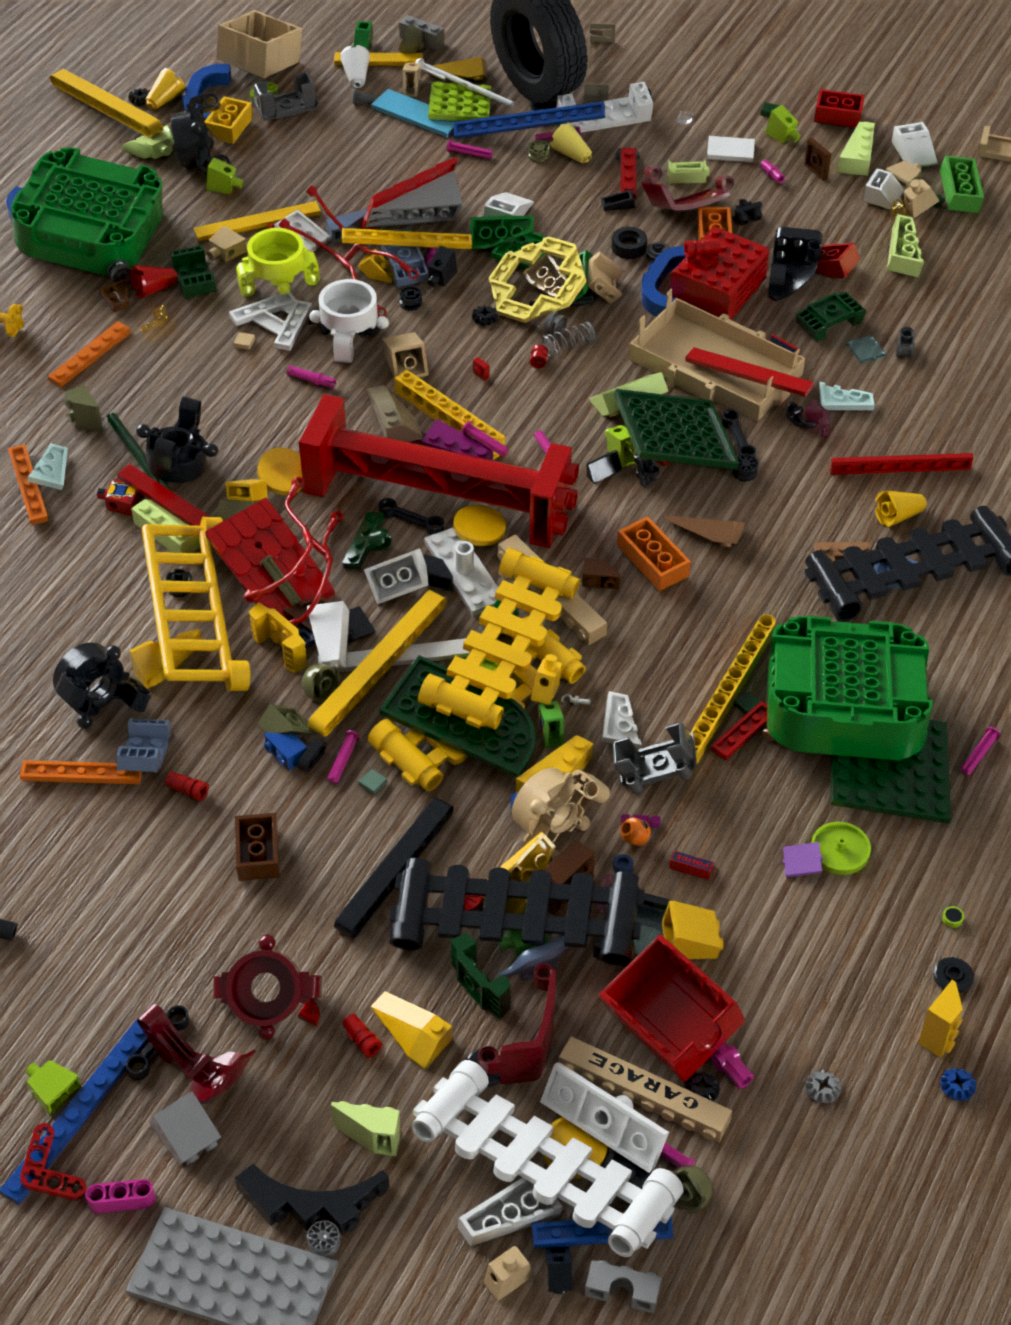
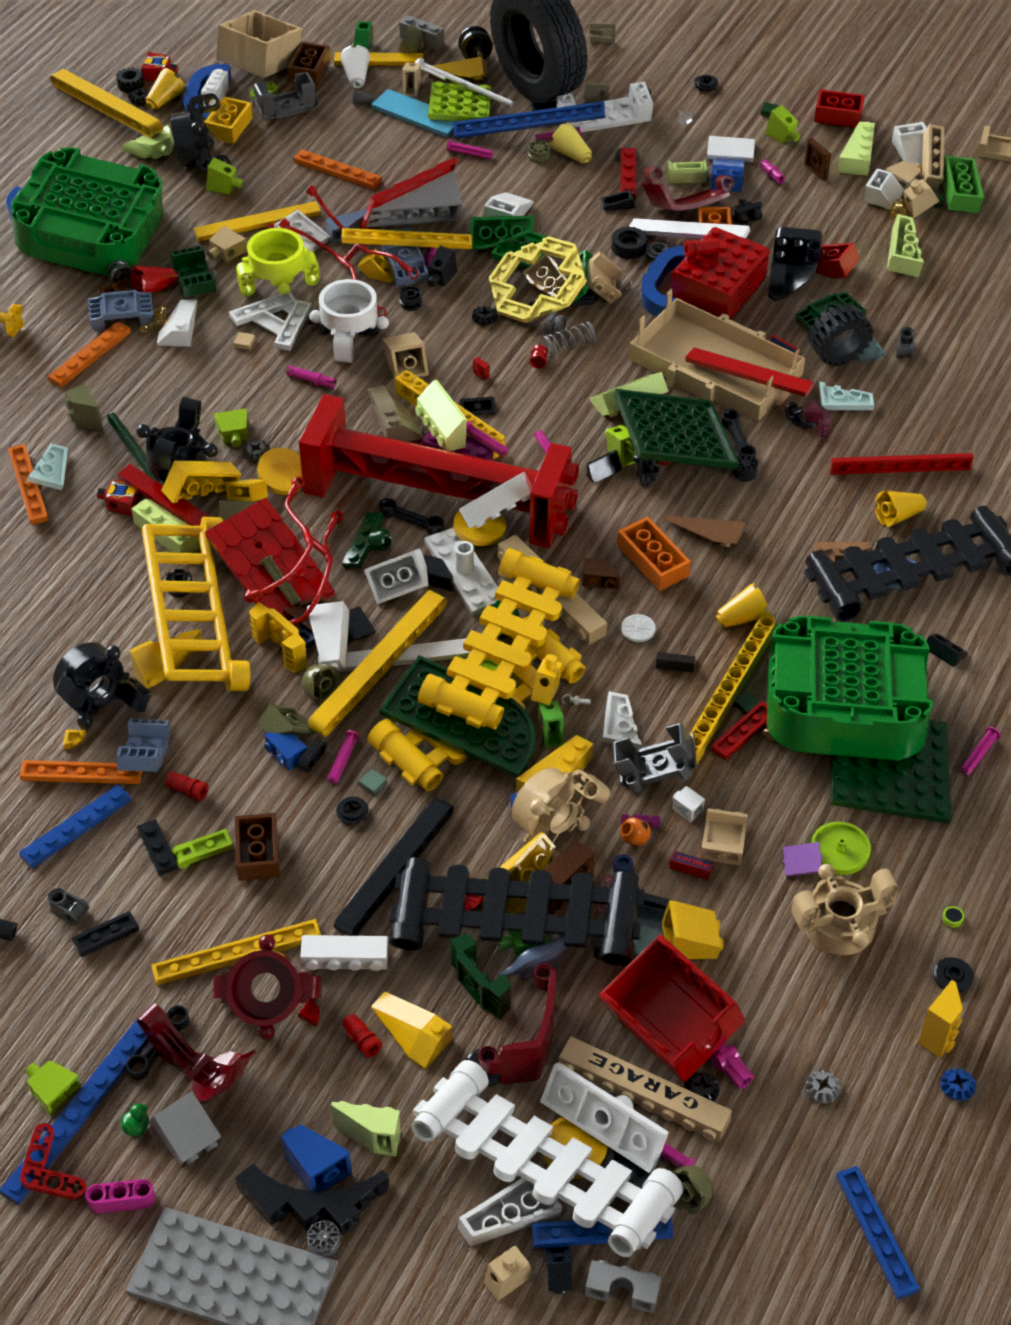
(69, 907): none -> dark grey piece
(73, 738): none -> yellow tile
(75, 826): none -> blue plate
(105, 934): none -> black plate
(118, 306): none -> sand blue plate
(129, 79): none -> black tyre
(135, 1121): none -> green animal
(154, 64): none -> red torso
(157, 847): none -> black plate
(179, 325): none -> white wedge
(197, 478): none -> yellow wedge
(202, 848): none -> lime plate
(216, 84): none -> white brick
(229, 953): none -> yellow tile
(232, 426): none -> lime torso
(254, 456): none -> dark grey gear
(311, 59): none -> reddish brown brick
(315, 1158): none -> blue slope
(337, 169): none -> orange plate
(344, 952): none -> white brick
(357, 805): none -> black gear
(442, 417): none -> yellowish green slope
(475, 43): none -> black wheel
(479, 406): none -> black slope
(496, 500): none -> white brick
(638, 628): none -> white wheel
(675, 662): none -> black slope
(685, 229): none -> white tile
(688, 804): none -> white brick
(706, 83): none -> black gear
(724, 836): none -> tan panel
(728, 167): none -> blue slope
(743, 608): none -> yellow cone
(832, 325): none -> black tyre
(838, 933): none -> tan piece
(877, 1233): none -> blue plate
(933, 156): none -> tan brick
(945, 649): none -> black slope

